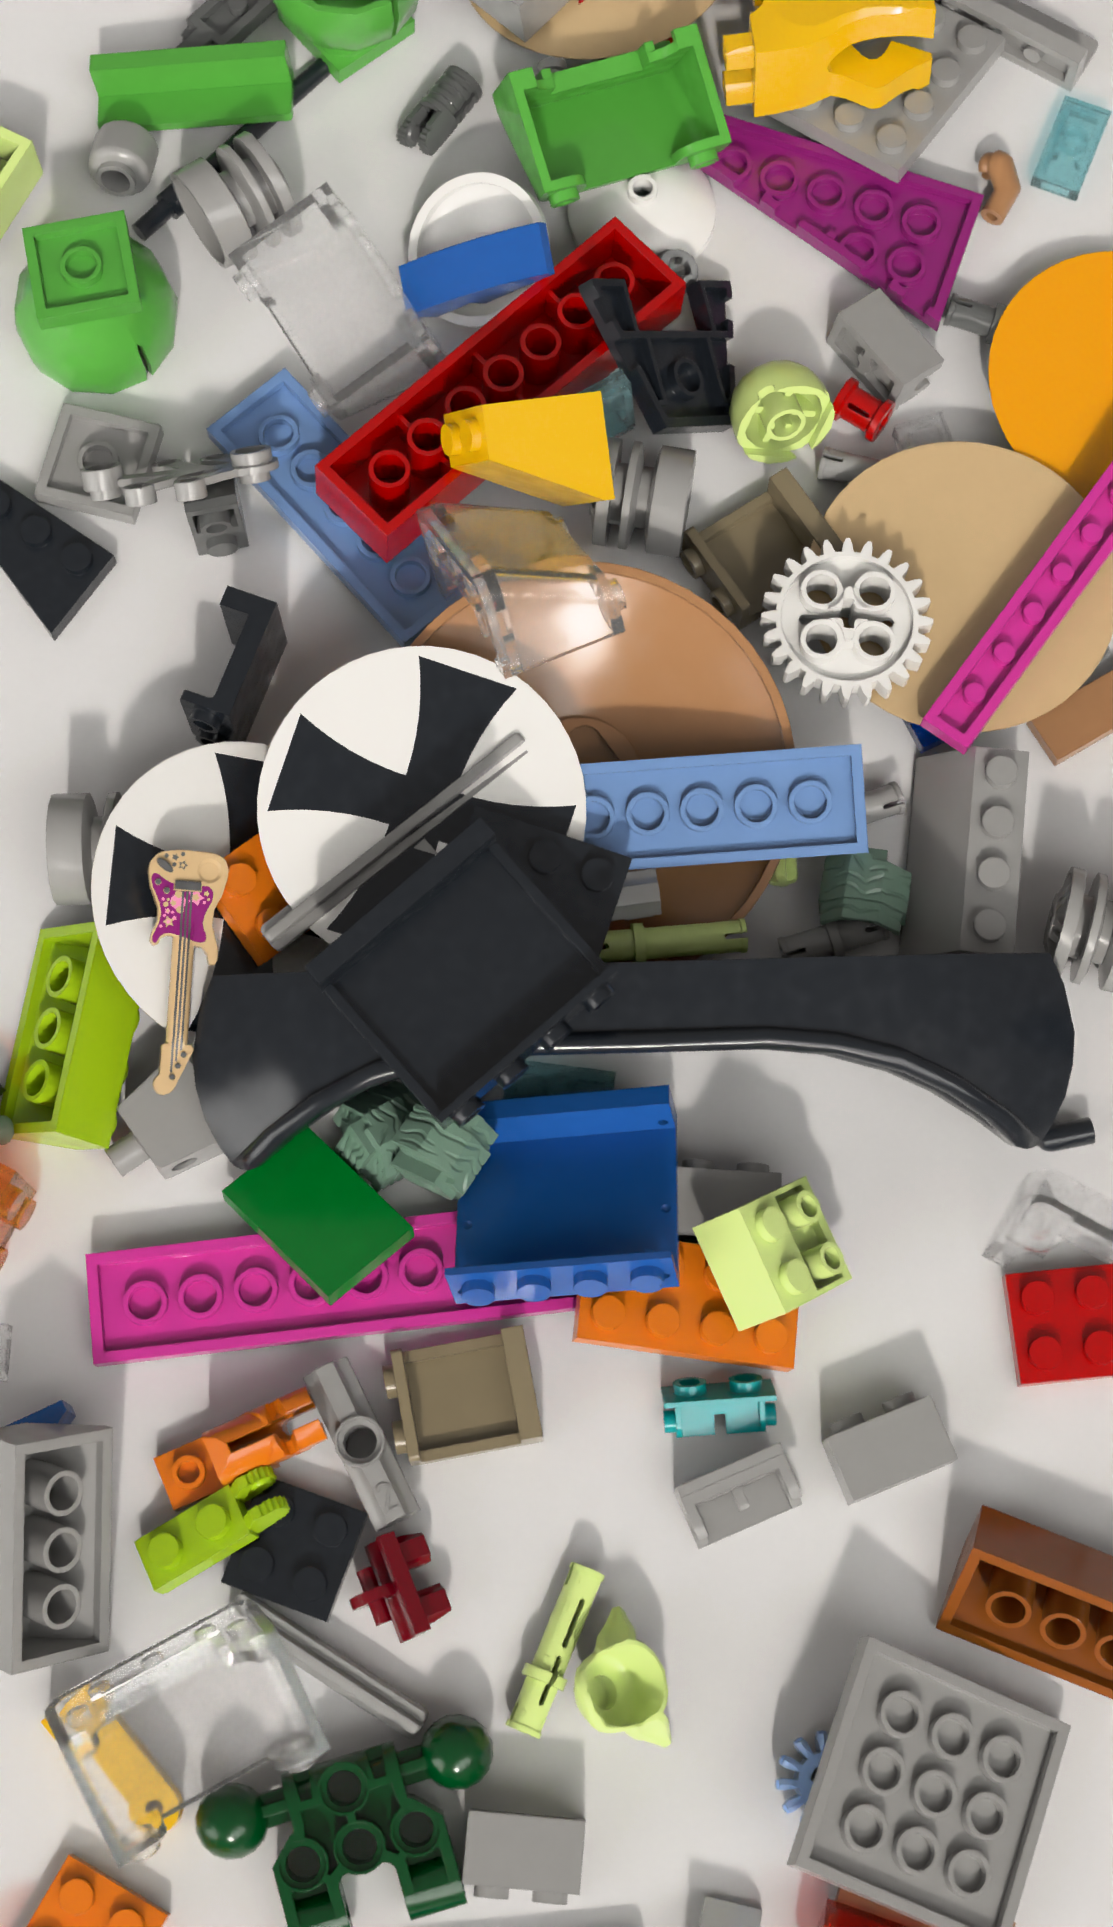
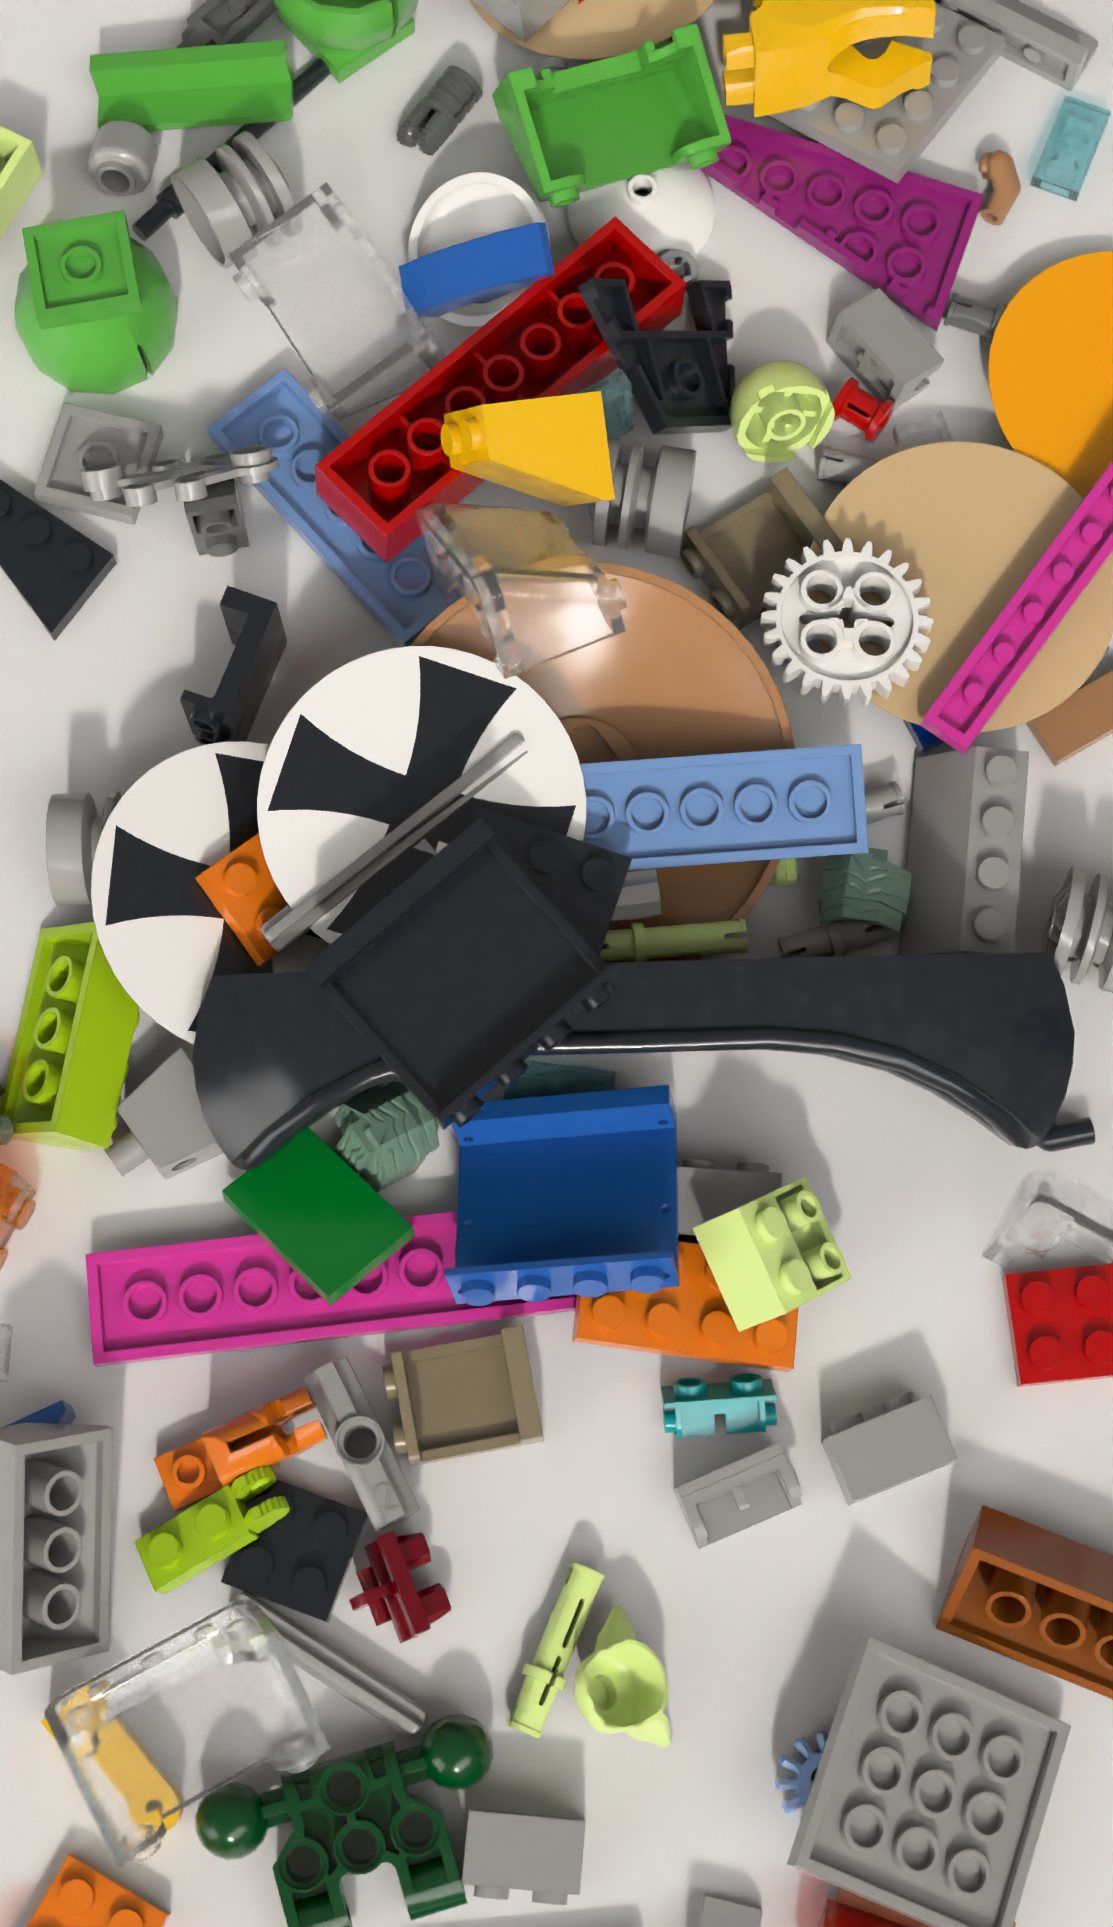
(186, 894): tan piece -> none
(442, 1158): sand green hair -> none

